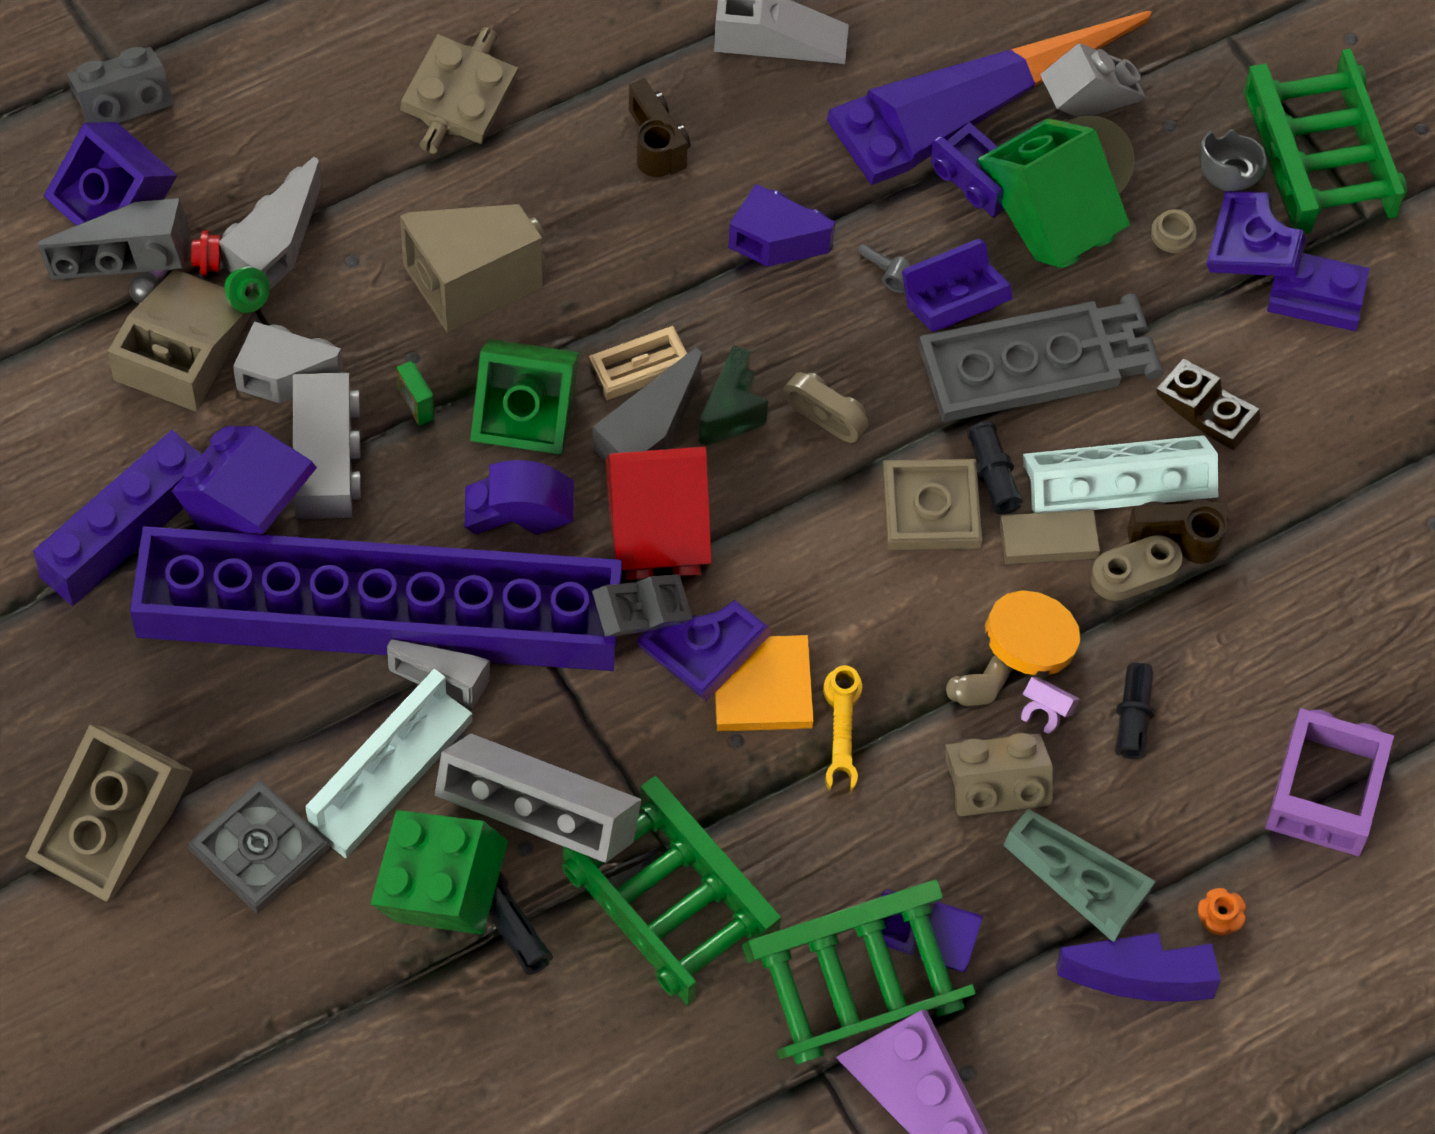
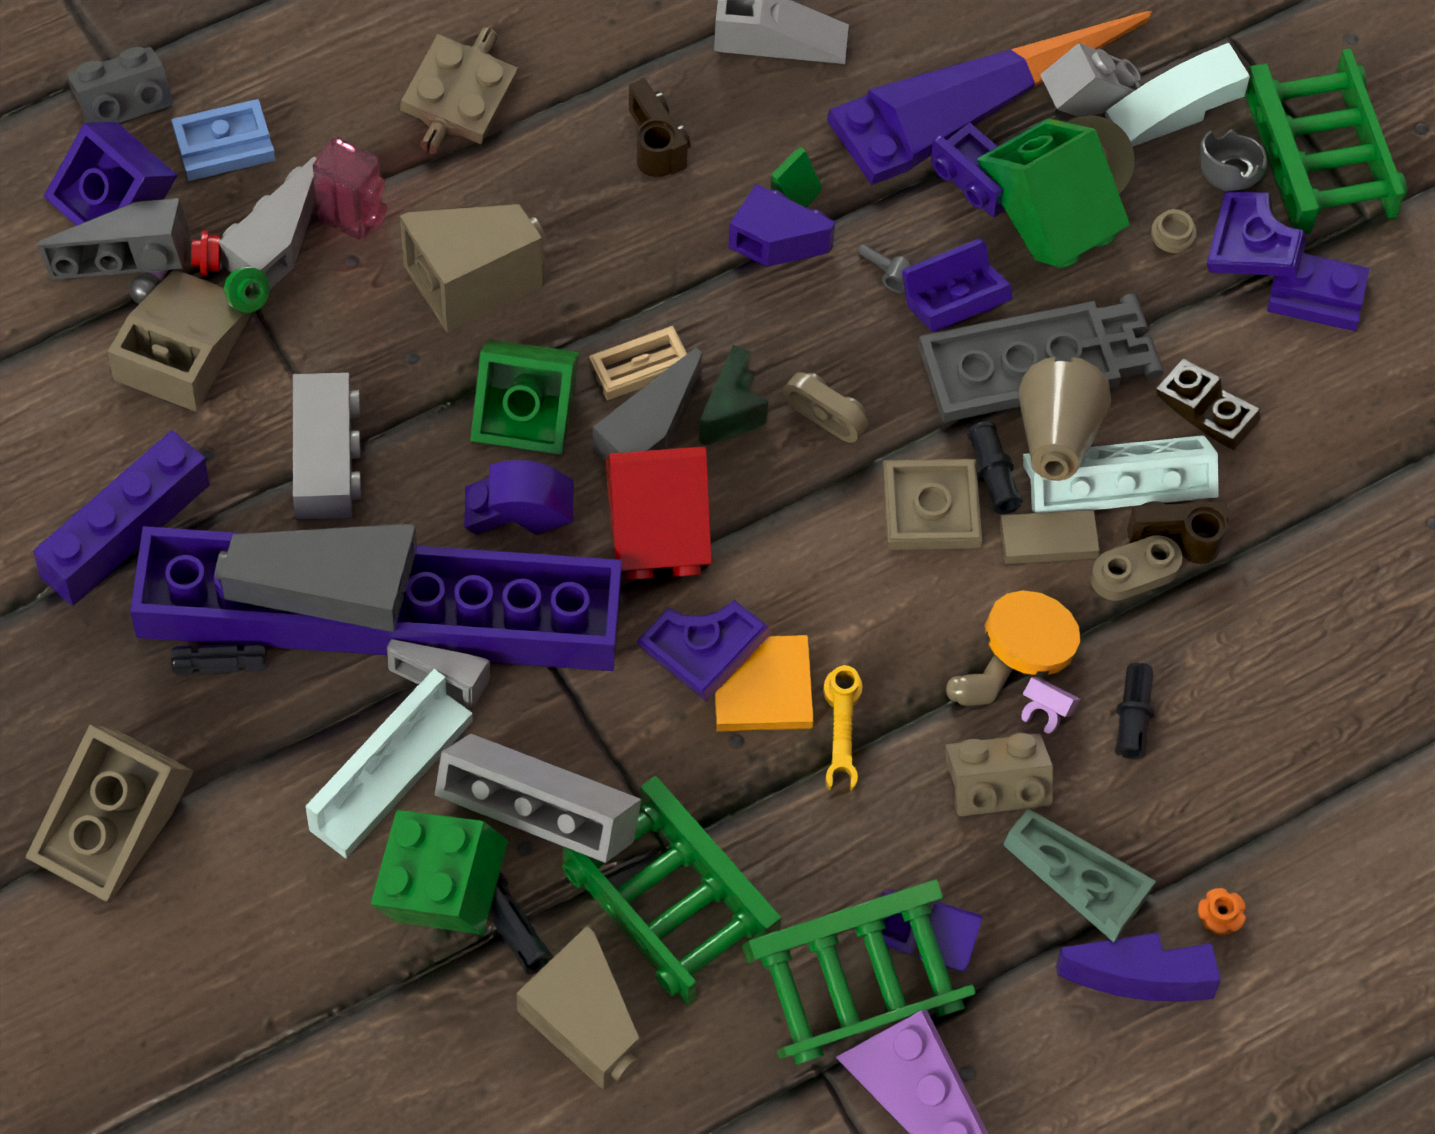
(218, 658): none -> black axle
(223, 140): none -> medium blue plate
(242, 481): dark purple slope -> none
(258, 846): dark grey piece -> none
(274, 355): light grey slope -> none
(323, 573): none -> dark grey slope
(348, 188): none -> clear pink brick
(415, 393): green tile -> none
(582, 1011): none -> dark tan slope
(642, 605): dark grey slope -> none
(797, 178): none -> green slope
(1062, 413): none -> dark tan cone
(1181, 95): none -> light aqua slope
(1315, 821): medium lavender window -> none

